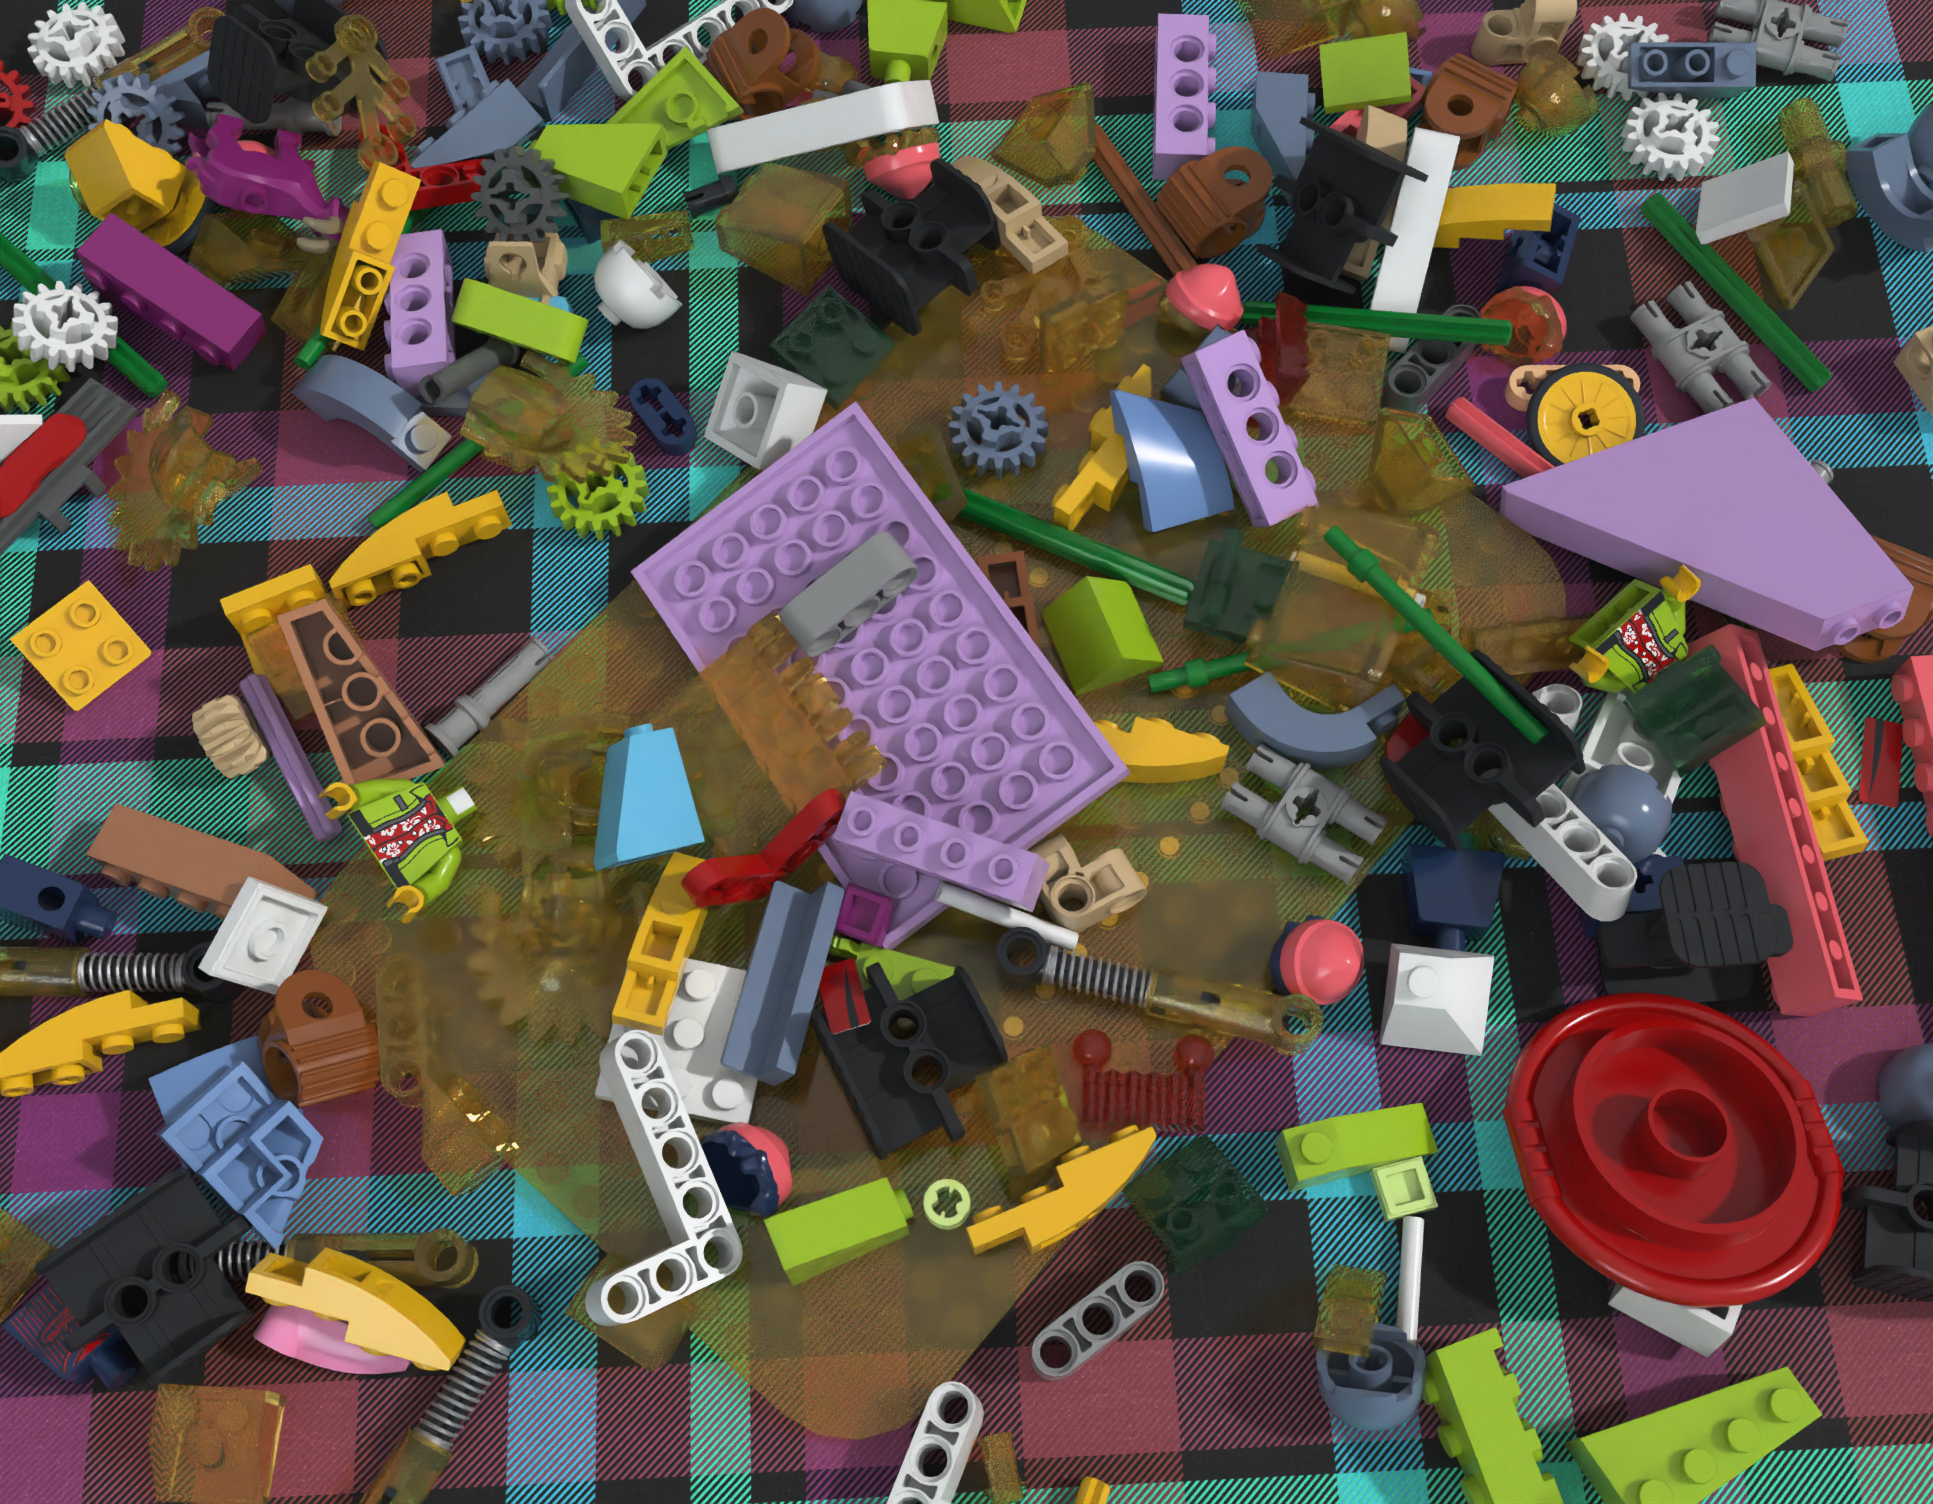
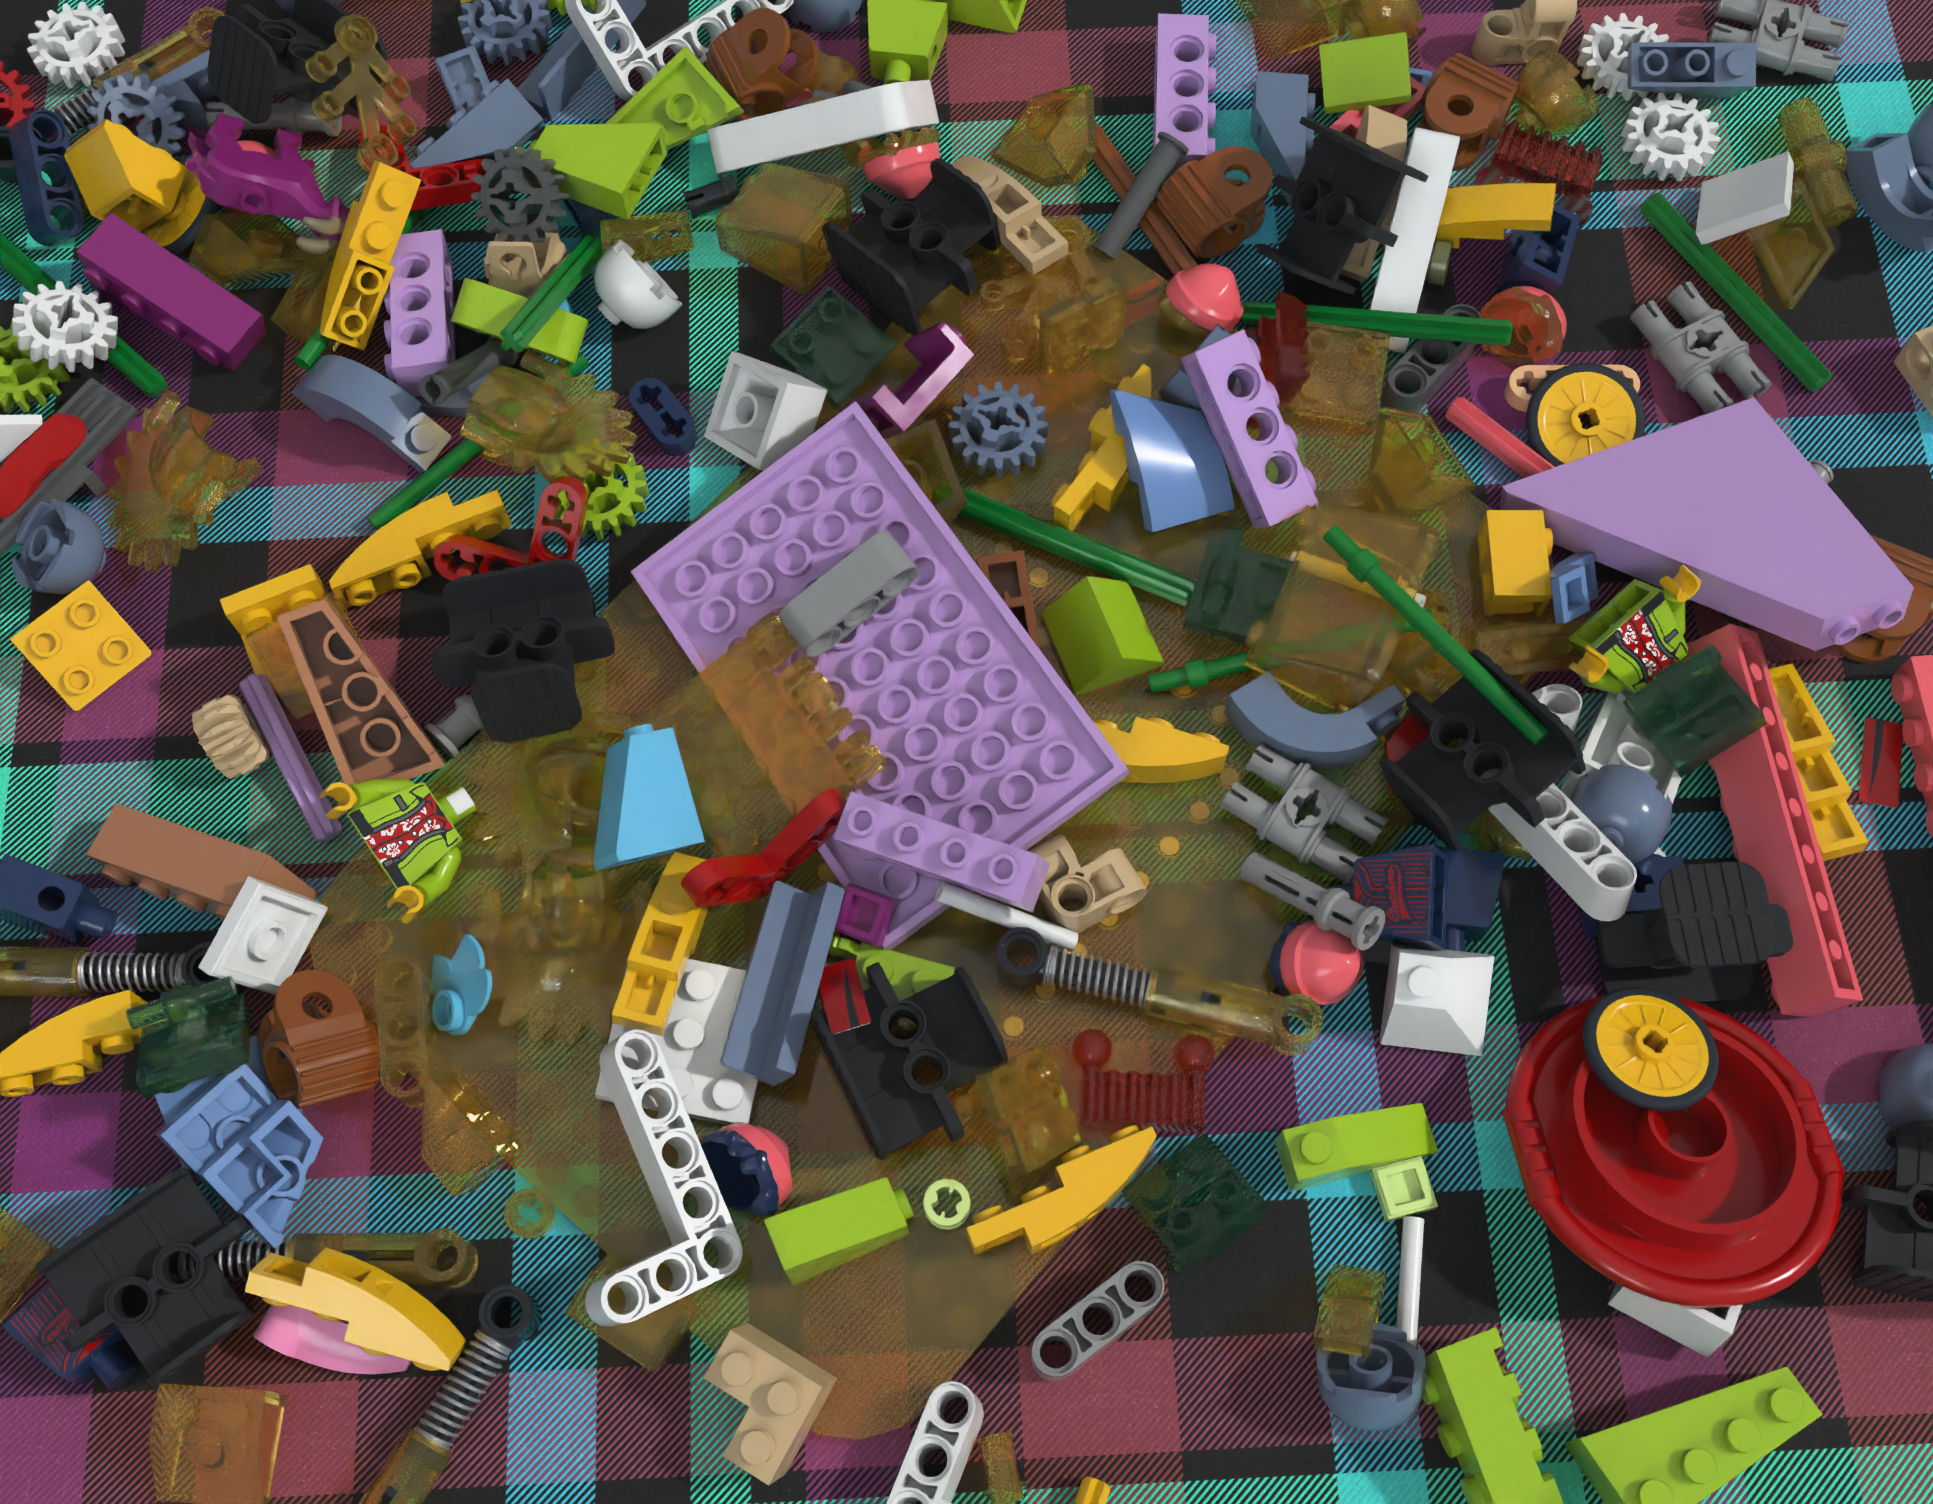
(37, 196): none -> dark blue beam
(58, 549): none -> sand blue cylinder
(193, 1038): none -> clear green plate
(460, 987): none -> medium azure plate
(518, 645): none -> black piece
(529, 1198): none -> clear yellow bush
(548, 509): none -> red beam
(551, 294): none -> green axle
(781, 1396): none -> tan brick
(940, 356): none -> magenta panel
(1140, 194): none -> dark grey pin
(1328, 907): none -> light grey pin
(1410, 891): none -> dark blue torso
(1439, 262): none -> olive tile
(1514, 561): none -> yellow hinge
(1544, 160): none -> clear red gear
(1573, 586): none -> medium blue slope
(1658, 1081): none -> yellow wheel

